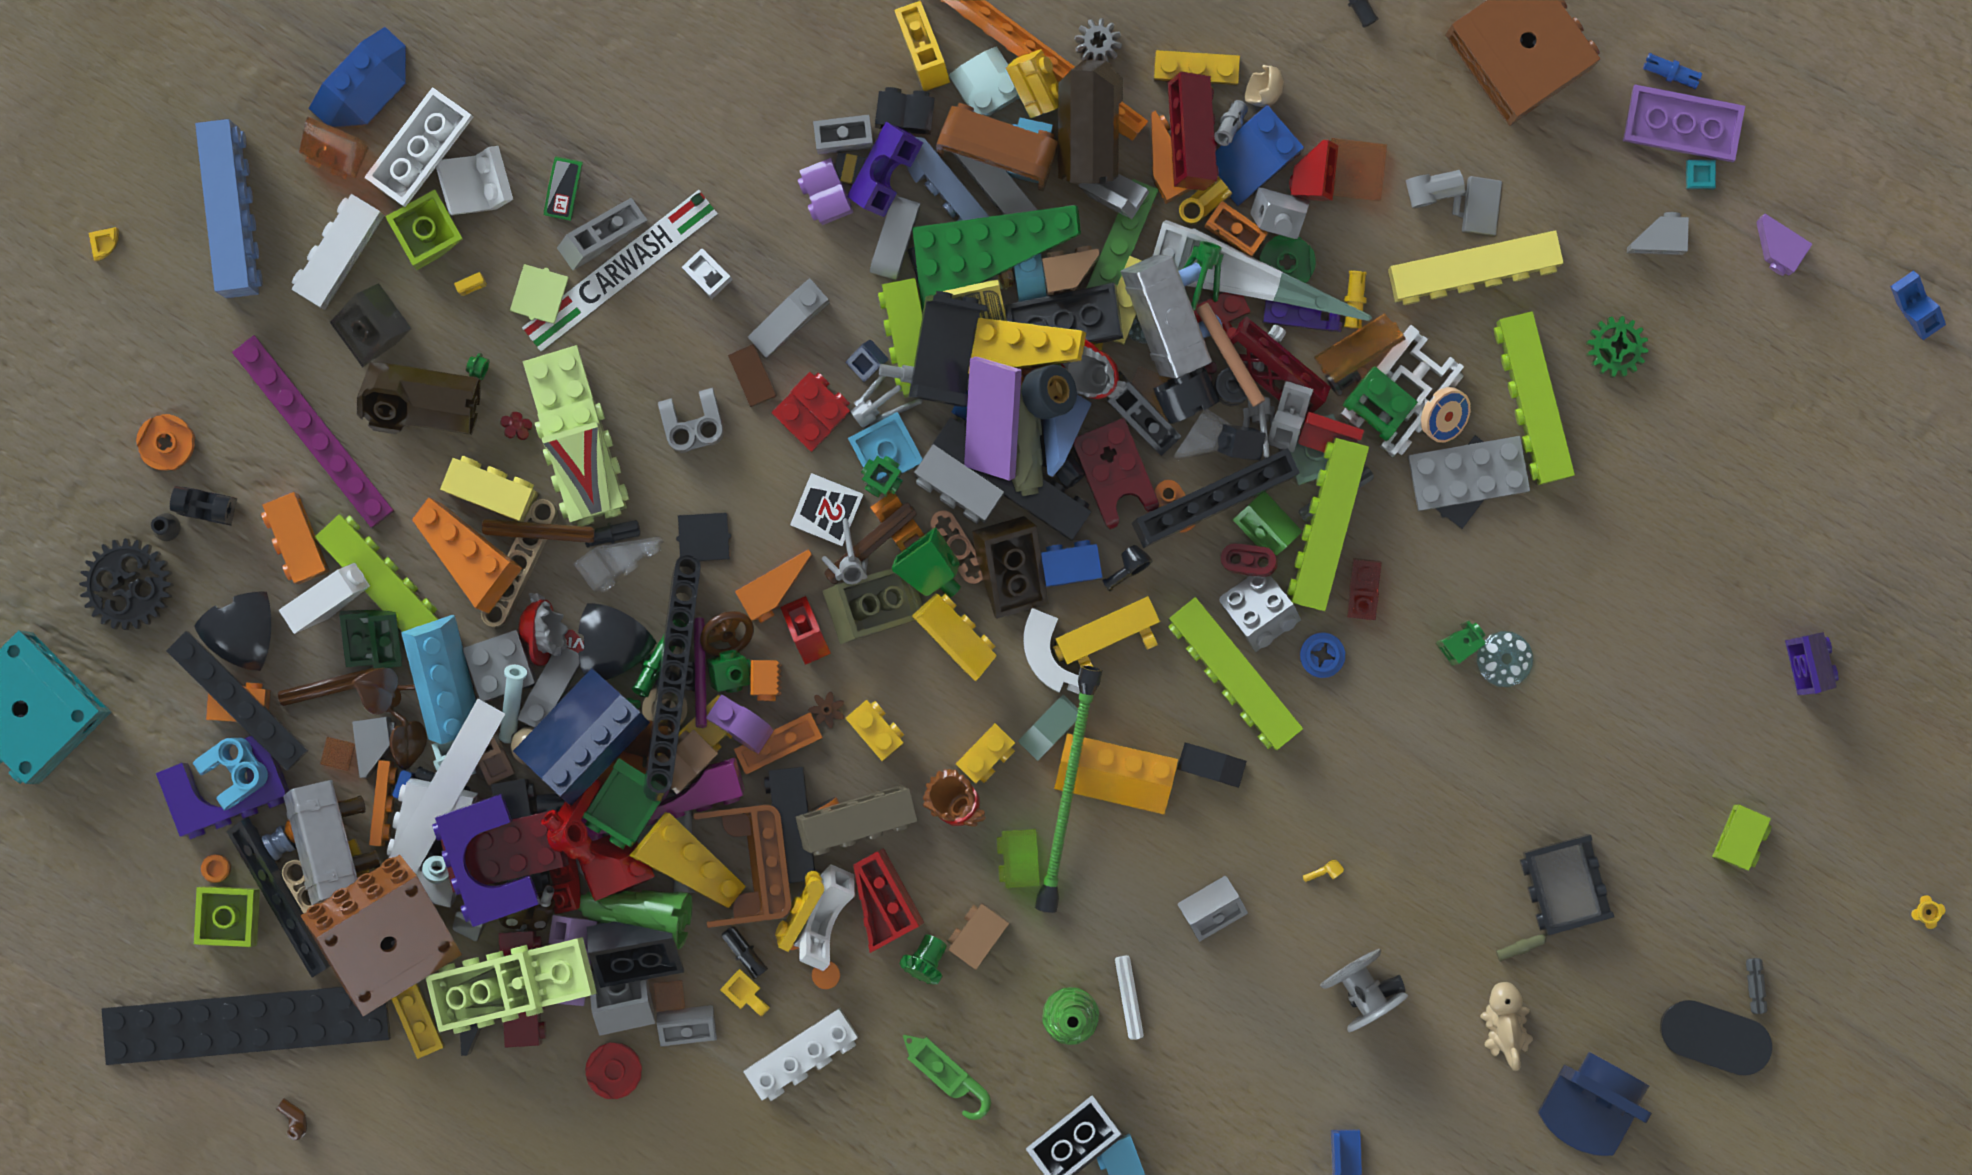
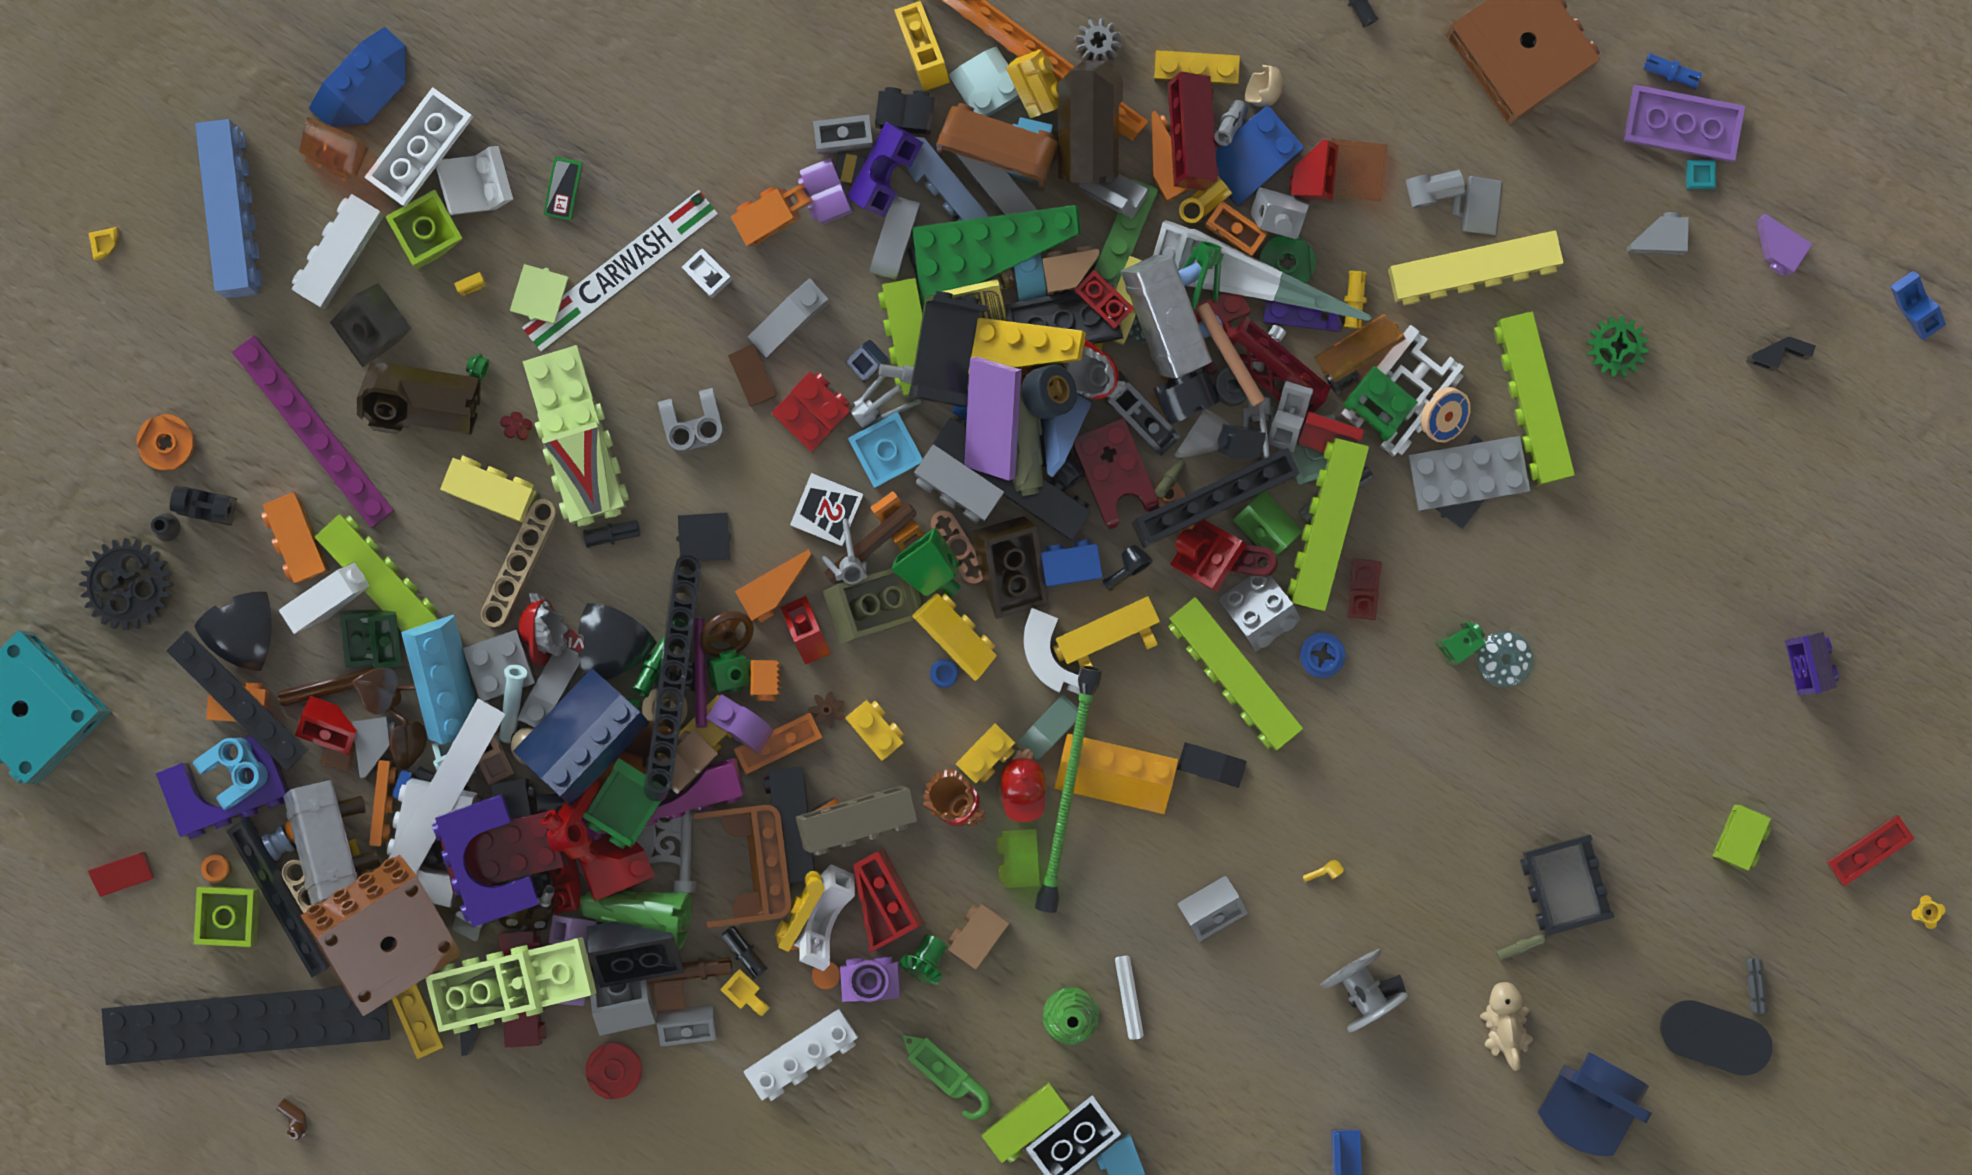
(121, 874): none -> red slope
(326, 726): none -> red slope
(431, 875): light aqua plate -> none
(470, 558): orange wedge -> none
(538, 531): reddish brown axle -> none
(600, 233): light grey slope -> none
(607, 562): clear slope -> none
(682, 857): yellow wing -> none
(699, 969): none -> reddish brown pin
(769, 213): none -> orange brick
(870, 979): none -> medium lavender brick
(879, 466): green brick -> none
(944, 673): none -> blue tile
(1022, 787): none -> red hair
(1025, 1123): none -> lime brick
(1104, 299): none -> red slope
(1170, 478): none -> olive piece
(1206, 554): none -> red plate
(1771, 356): none -> black slope
(1870, 850): none -> red plate

